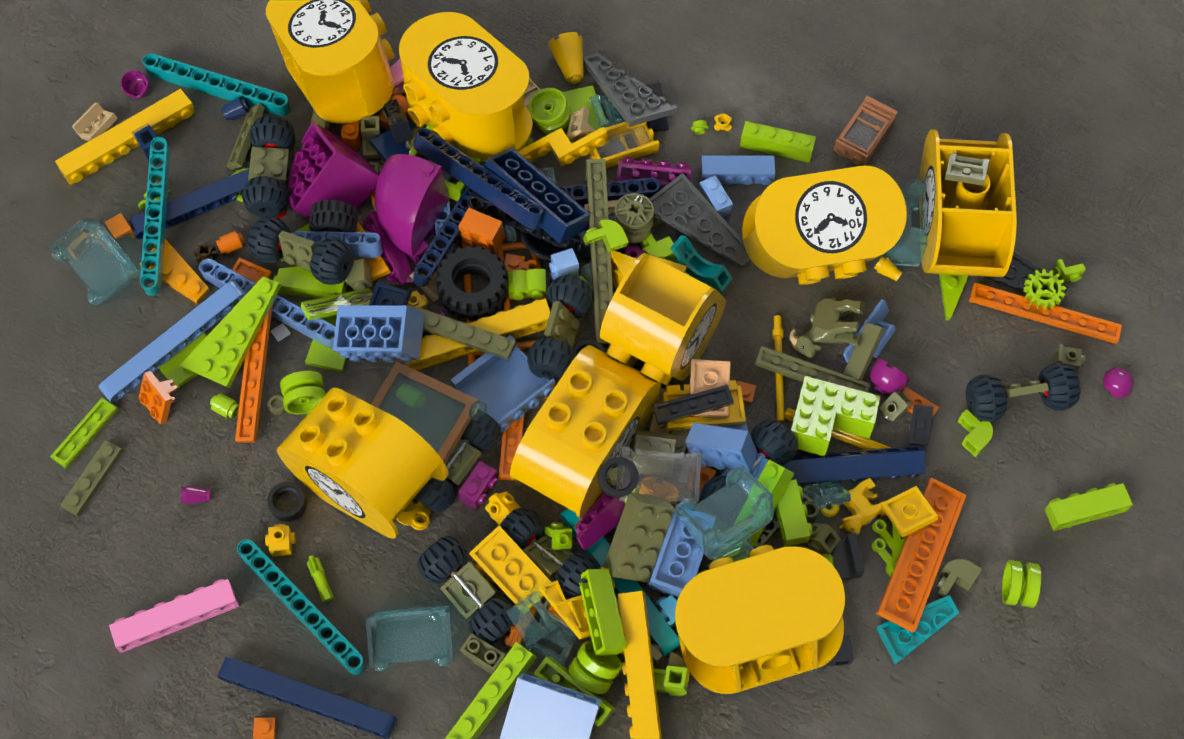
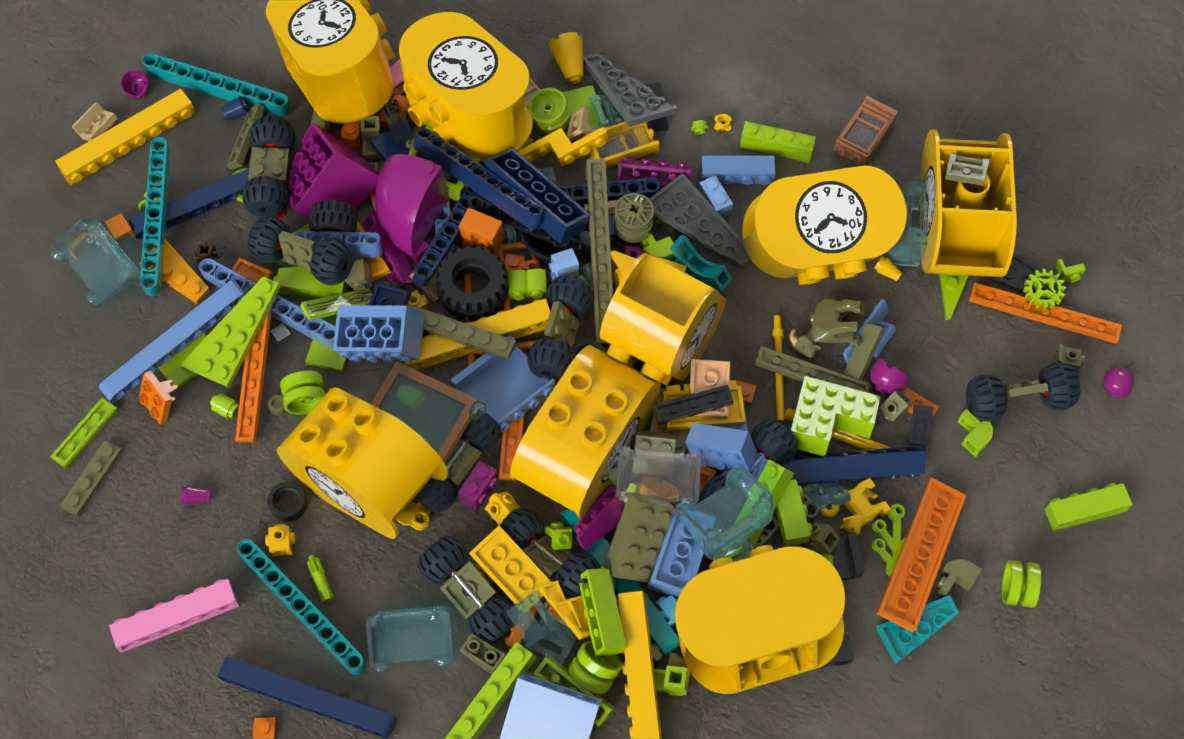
(144, 136): dark blue slope -> none
(230, 242): orange brick -> none
(610, 232): lime brick -> none
(634, 477): black tyre -> none
(909, 511): yellow plate -> none

